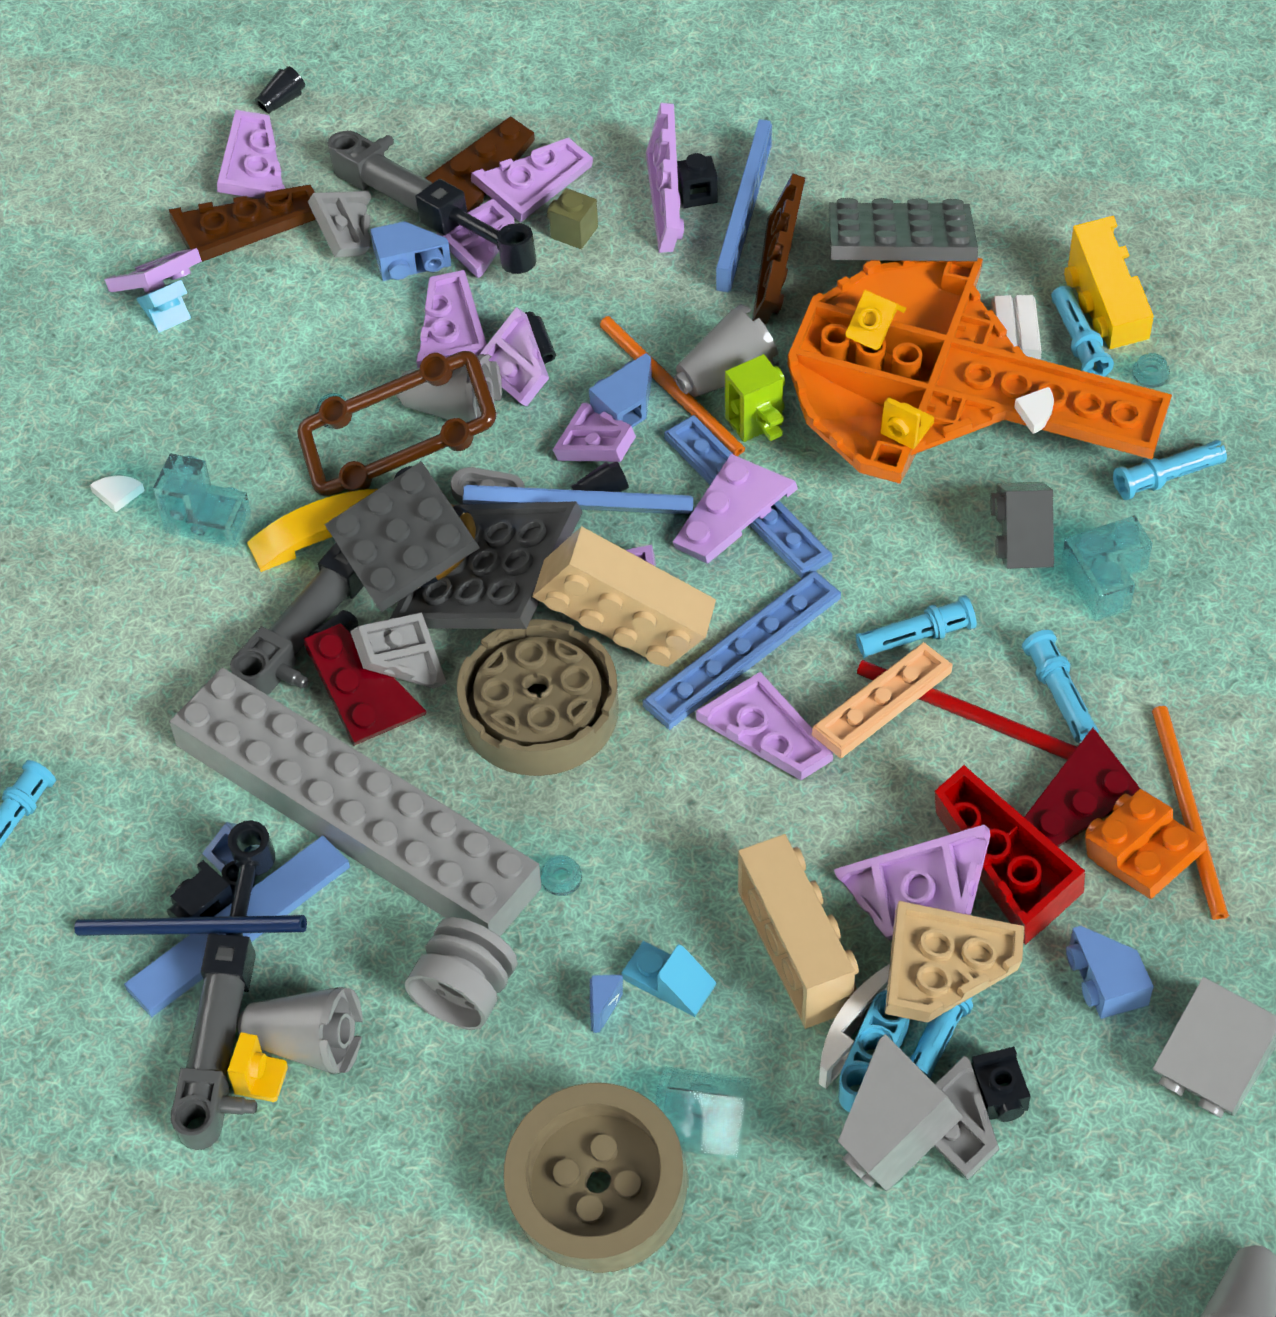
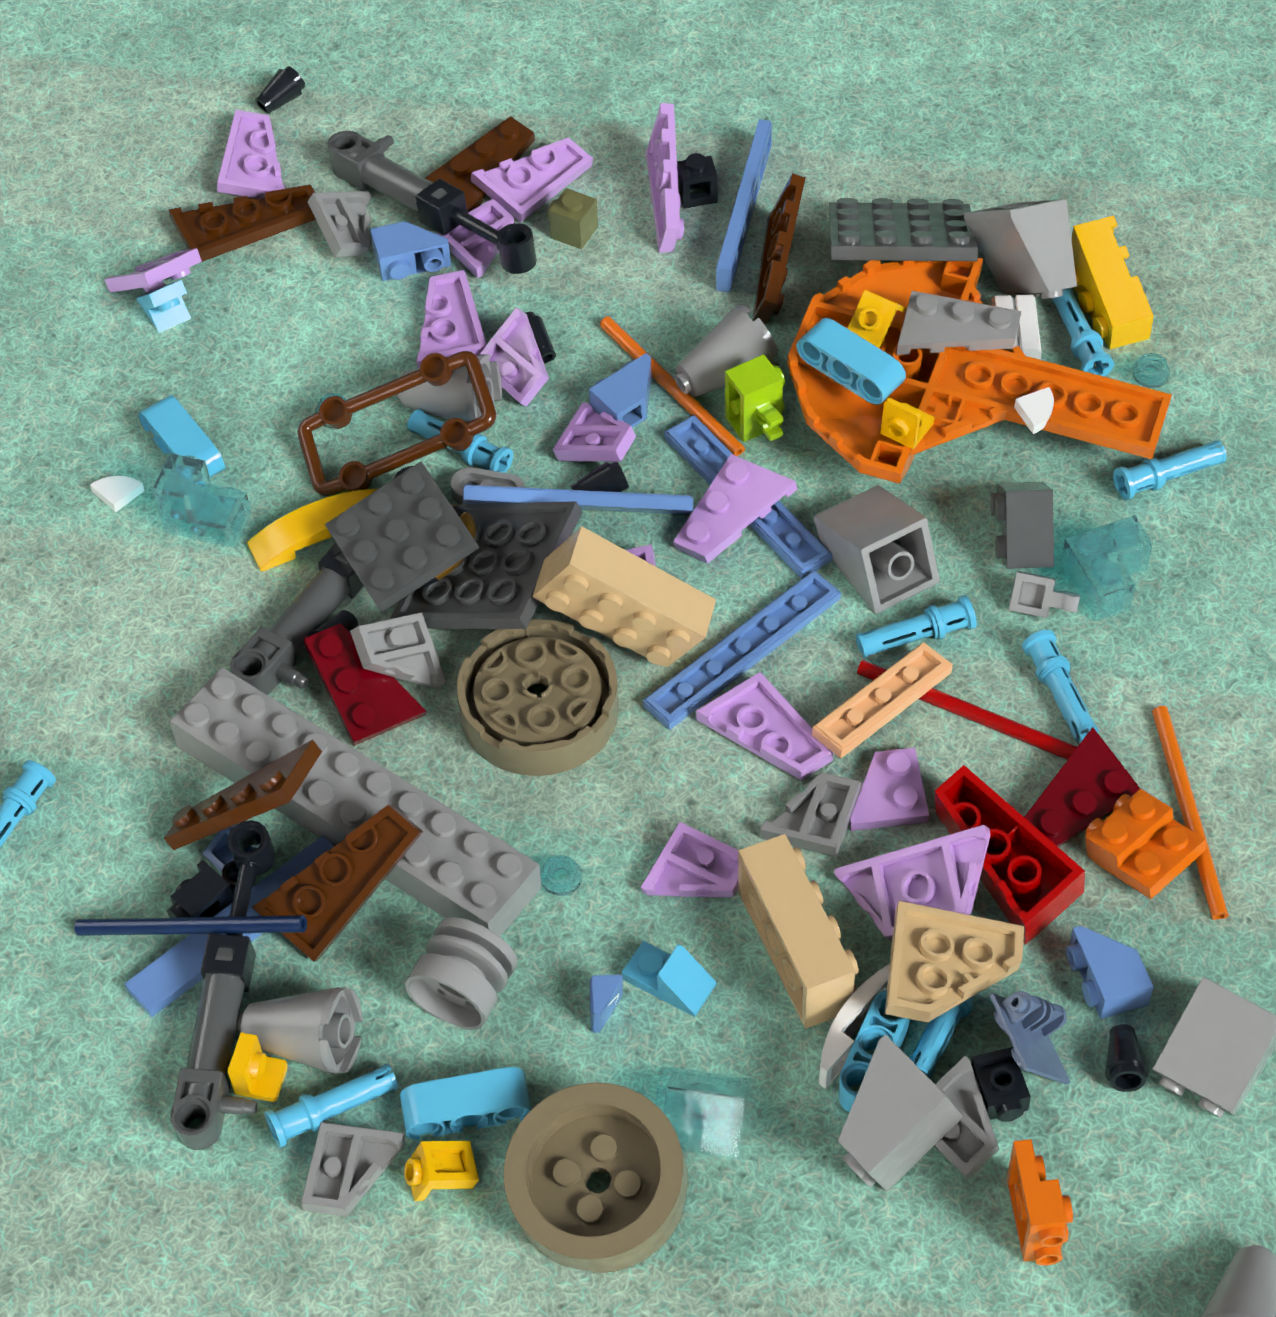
(179, 434): none -> medium azure beam
(246, 798): none -> reddish brown wing
(311, 1110): none -> medium azure pin
(341, 880): none -> reddish brown wing
(346, 1166): none -> light grey wing
(440, 1167): none -> yellow bracket
(464, 1101): none -> medium azure beam
(478, 453): none -> medium azure pin
(693, 867): none -> lavender wing
(818, 815): none -> light grey wing
(851, 361): none -> medium azure beam
(880, 547): none -> light grey slope
(891, 792): none -> lavender wing
(951, 322): none -> light grey wing
(1027, 246): none -> light grey slope
(1028, 1024): none -> sand blue hinge
(1036, 594): none -> light grey plate
(1037, 1206): none -> orange plate
(1125, 1060): none -> black cone

